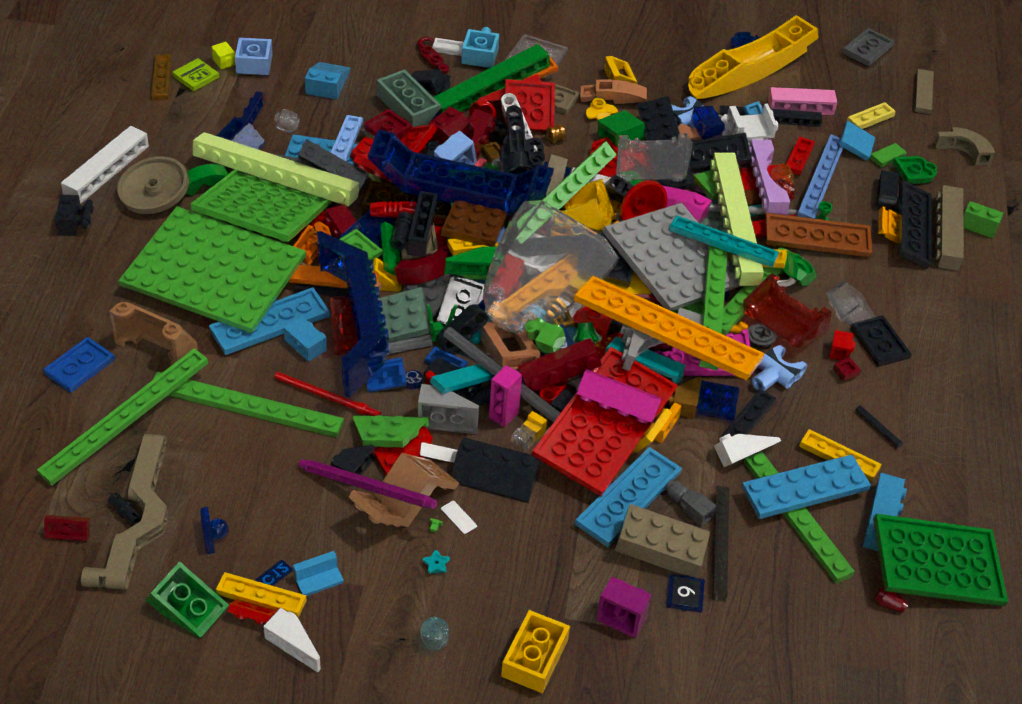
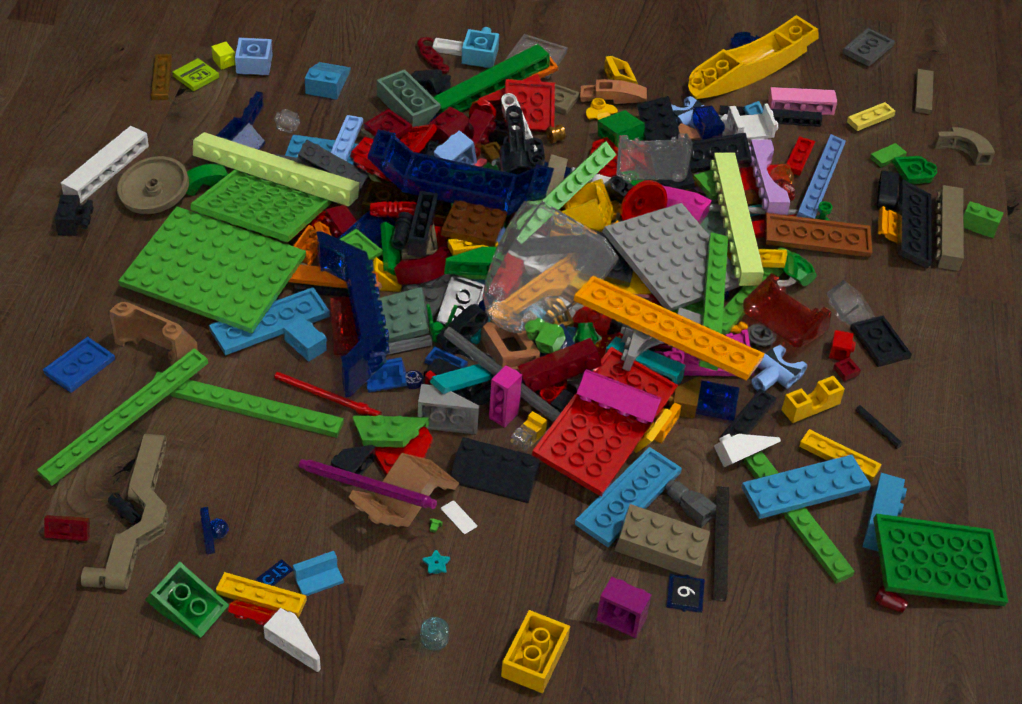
(438, 452): white sticker -> none
(724, 241): teal tile -> none
(799, 405): none -> yellow arch
(857, 140): dark azure tile -> none

